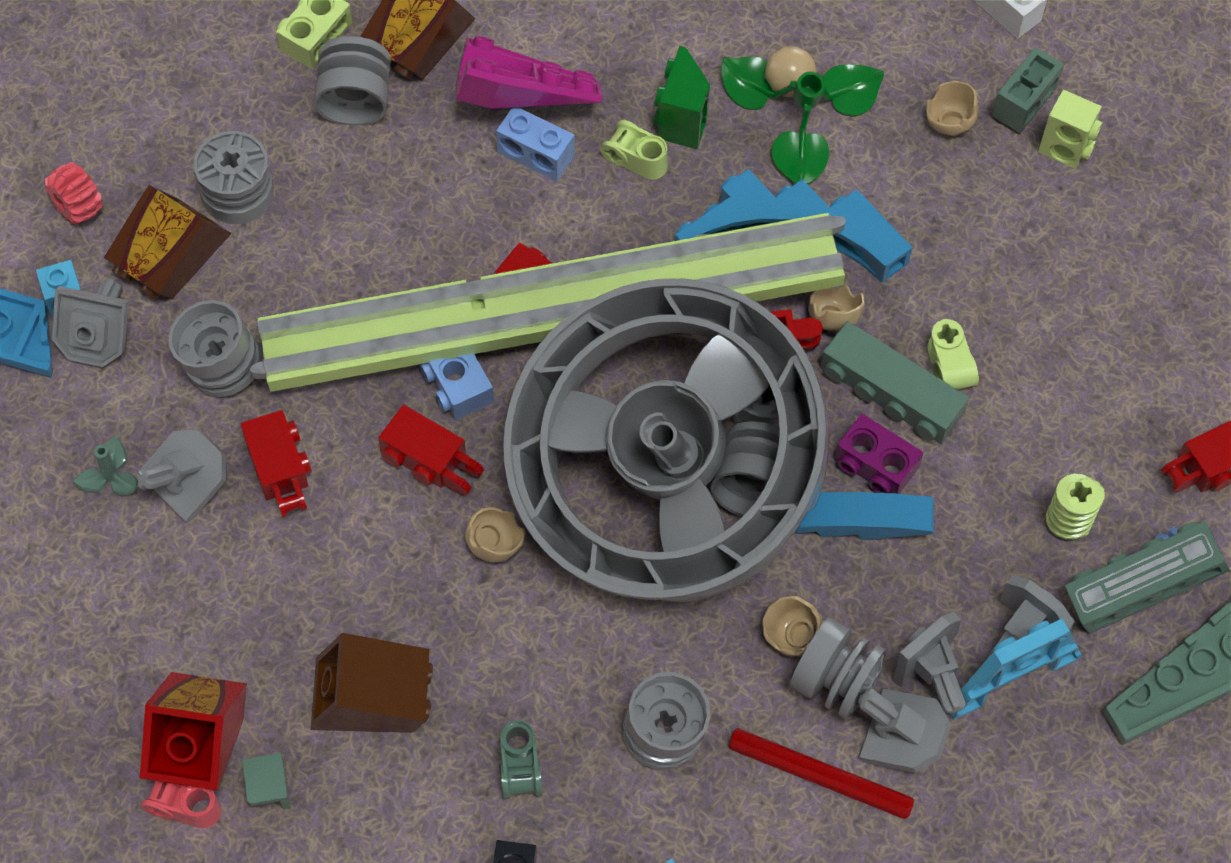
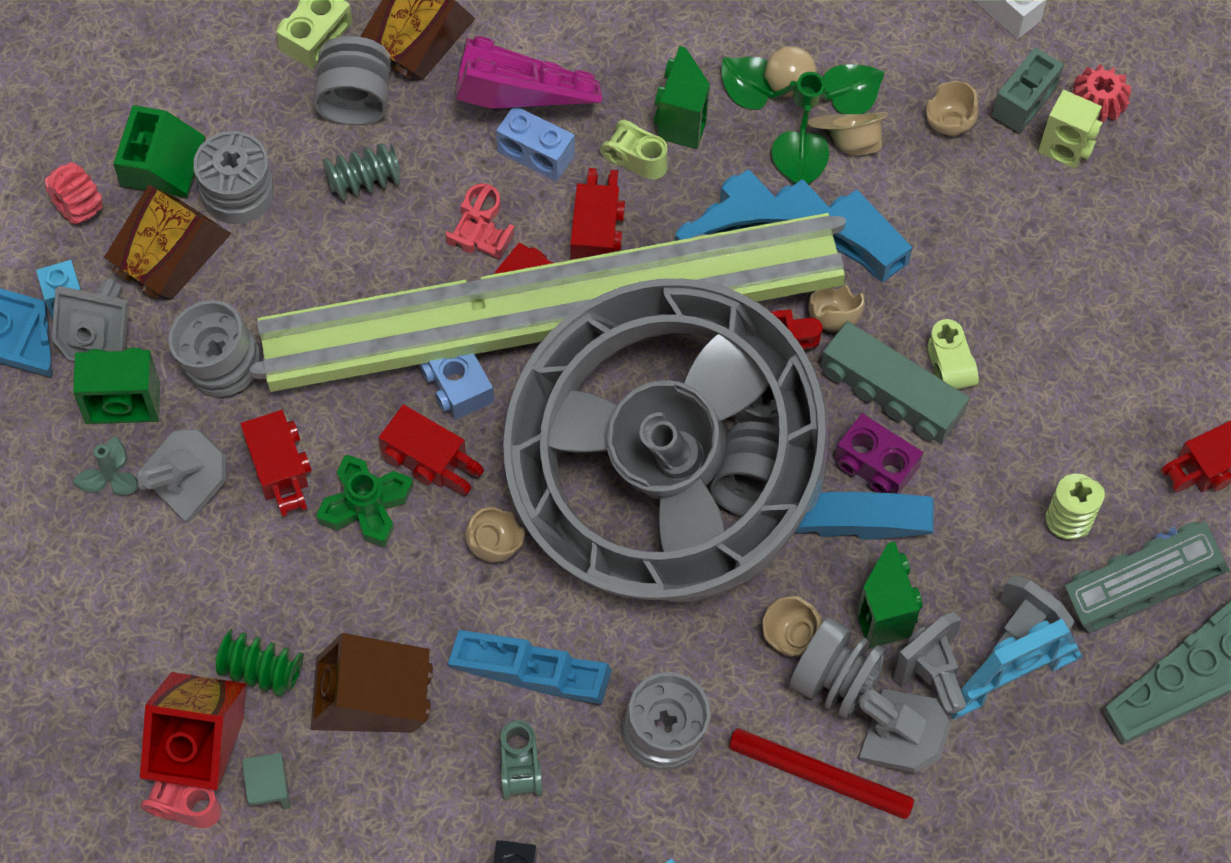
(116, 386): none -> green brick
(157, 152): none -> green slope
(258, 665): none -> green piece
(362, 171): none -> sand green piece
(365, 500): none -> green plant
(483, 231): none -> coral piece
(530, 667): none -> dark azure slope
(596, 217): none -> red hinge
(853, 132): none -> tan piece
(888, 601): none -> green slope
(1105, 90): none -> coral gear

